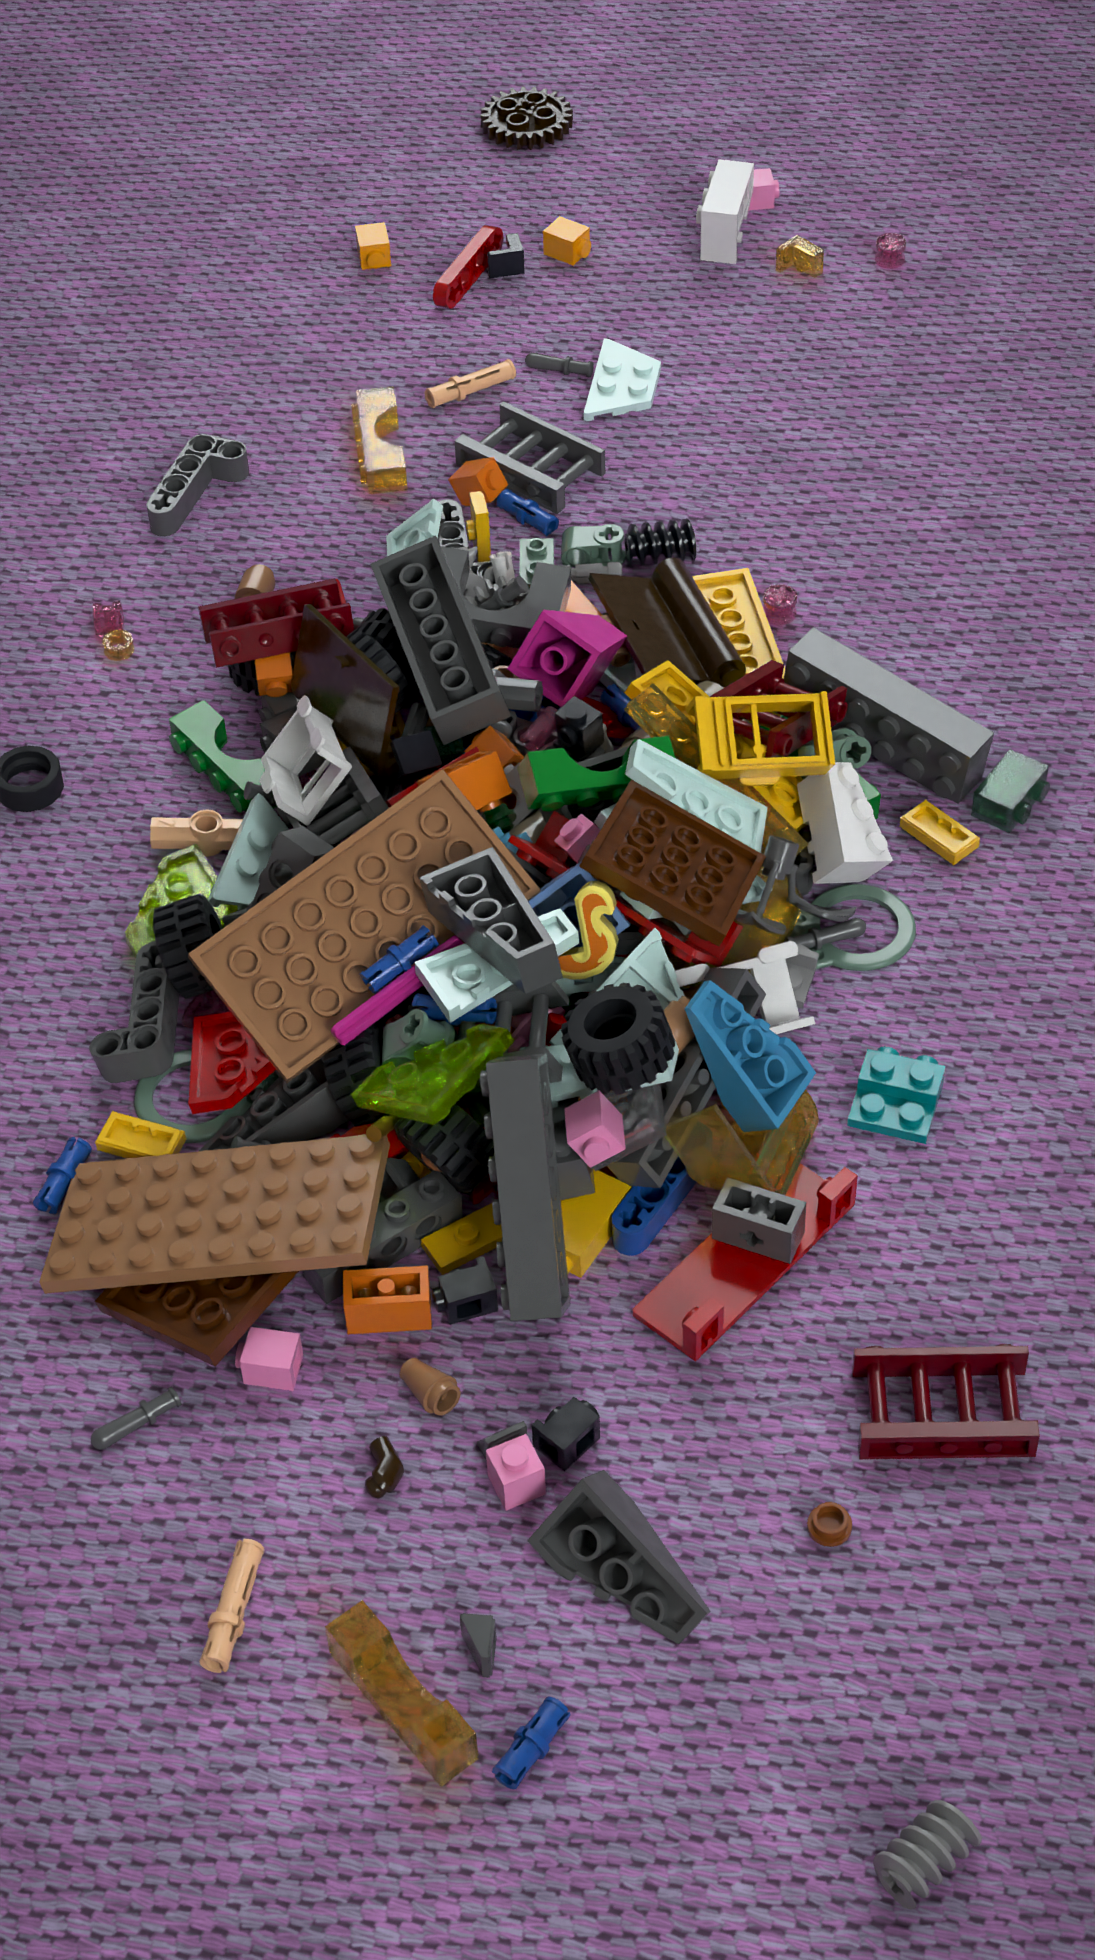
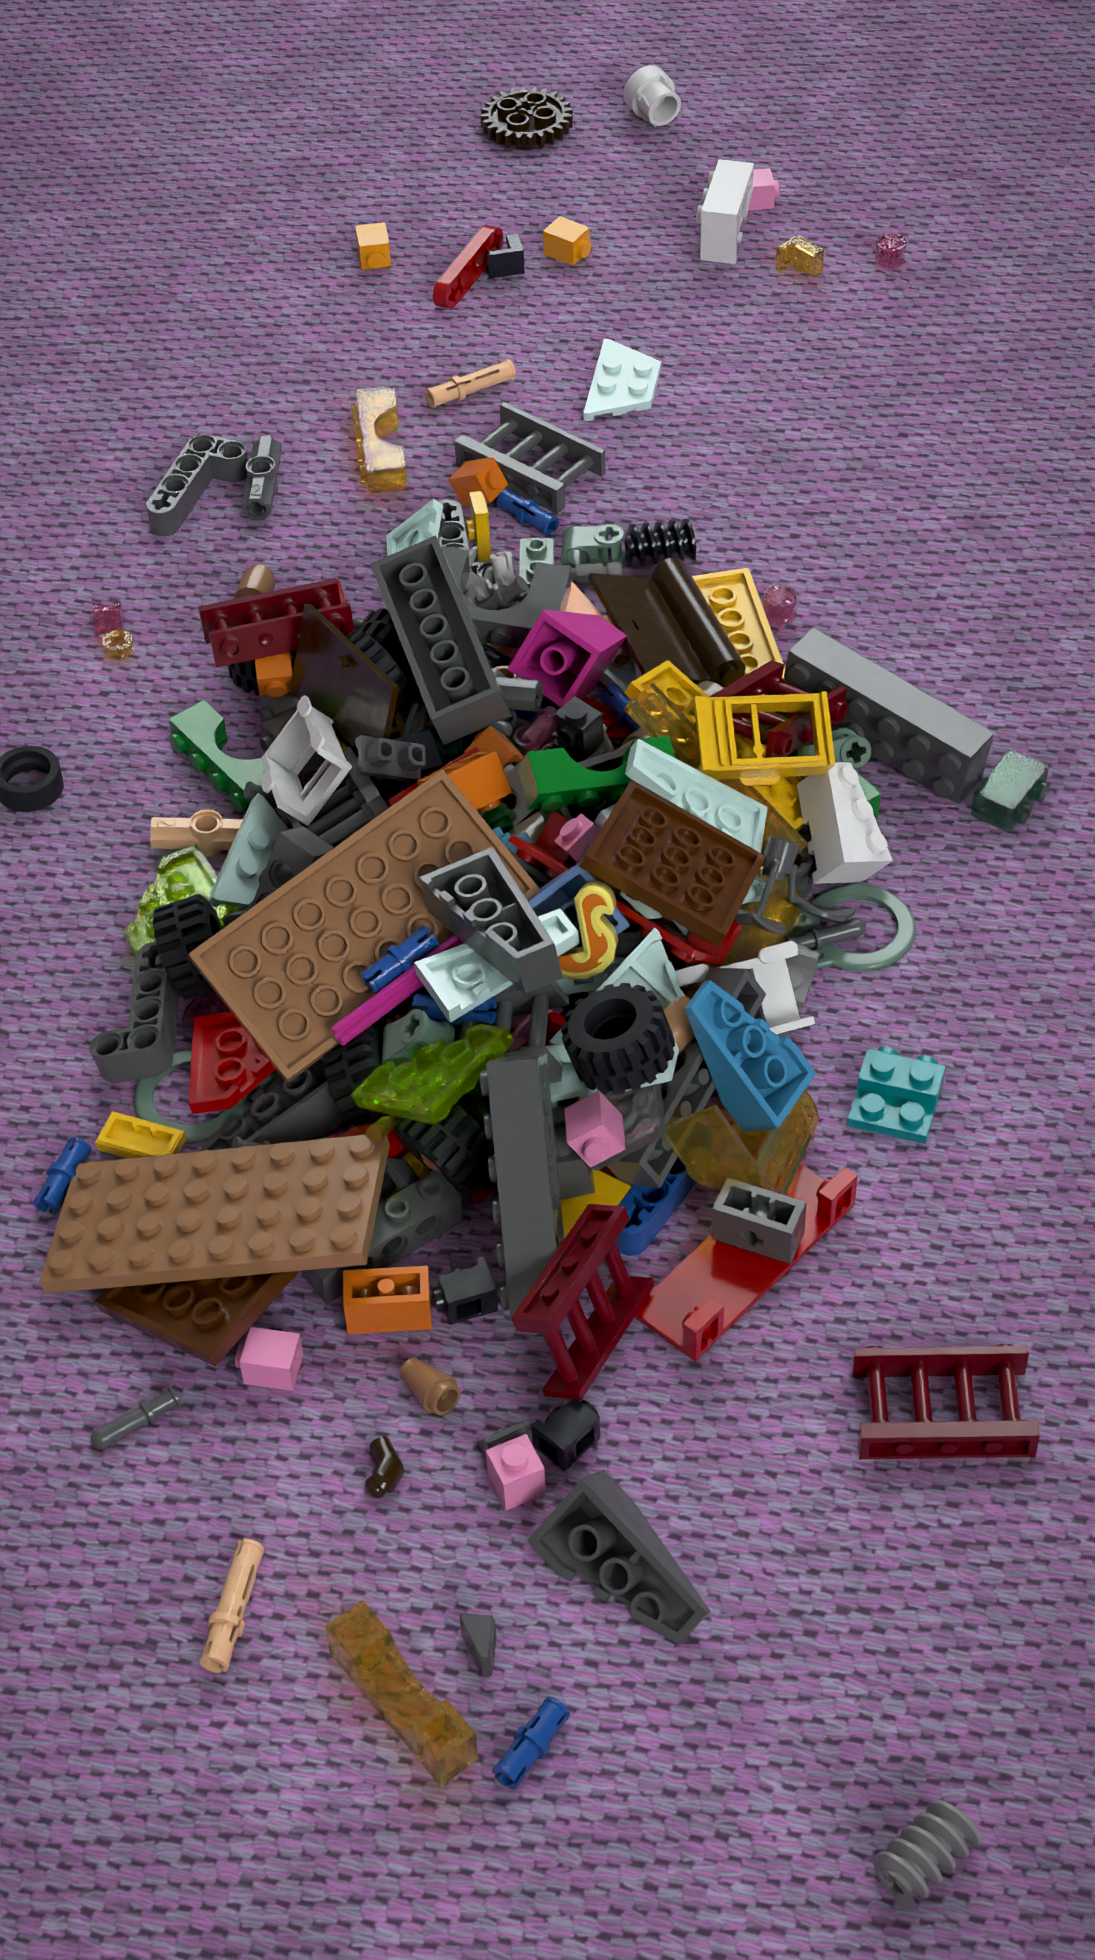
(261, 478): none -> dark grey piece
(389, 759): none -> dark grey hips
(463, 1240): yellow plate -> none
(557, 1295): none -> dark red fence
(567, 365): dark grey piece -> none
(652, 96): none -> white piece
(829, 1524): dark orange plate -> none
(939, 832): yellow plate -> none

